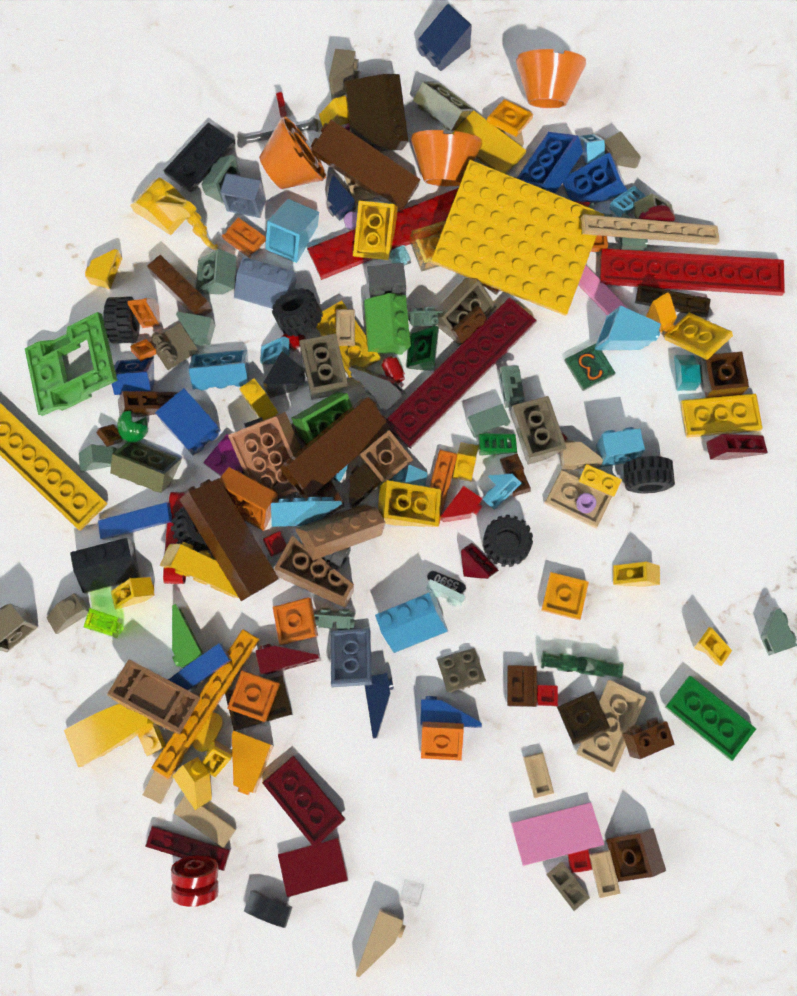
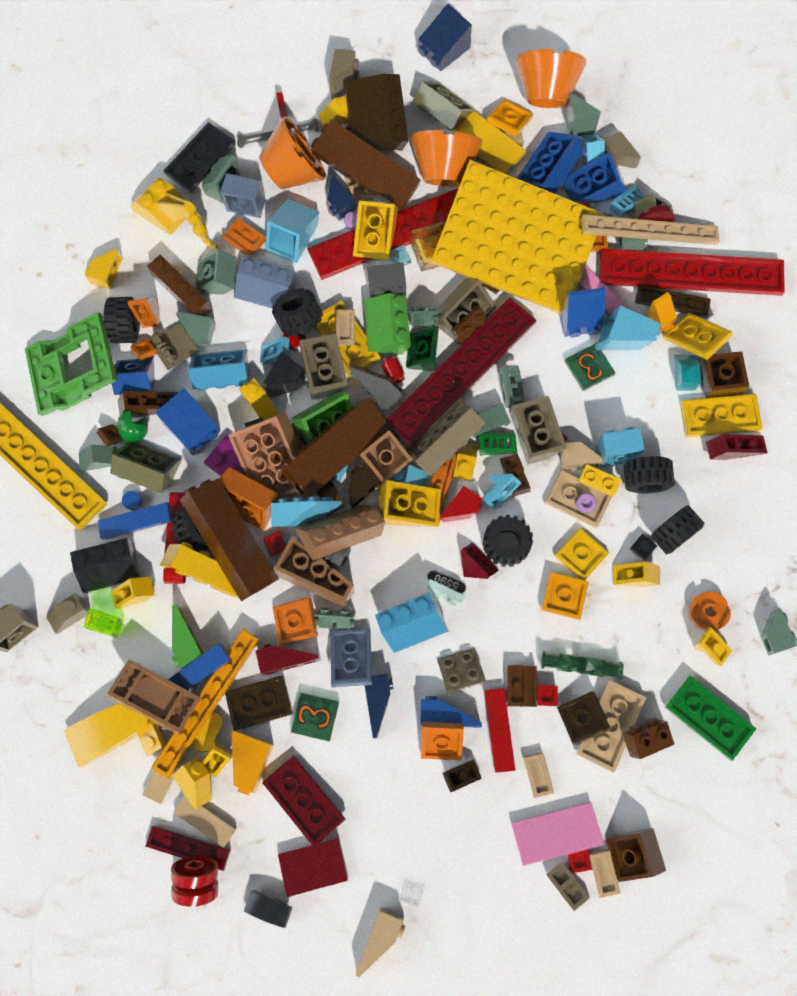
(132, 500): none -> blue tile
(253, 696): orange plate -> none
(315, 717): none -> clear green tile
(446, 437): none -> dark tan slope
(461, 775): none -> dark brown slope
(499, 730): none -> red tile
(581, 117): none -> sand green slope
(581, 554): none -> yellow tile
(583, 312): none -> blue slope
(643, 547): none -> black plate
(677, 529): none -> black tyre
(720, 607): none -> orange plate

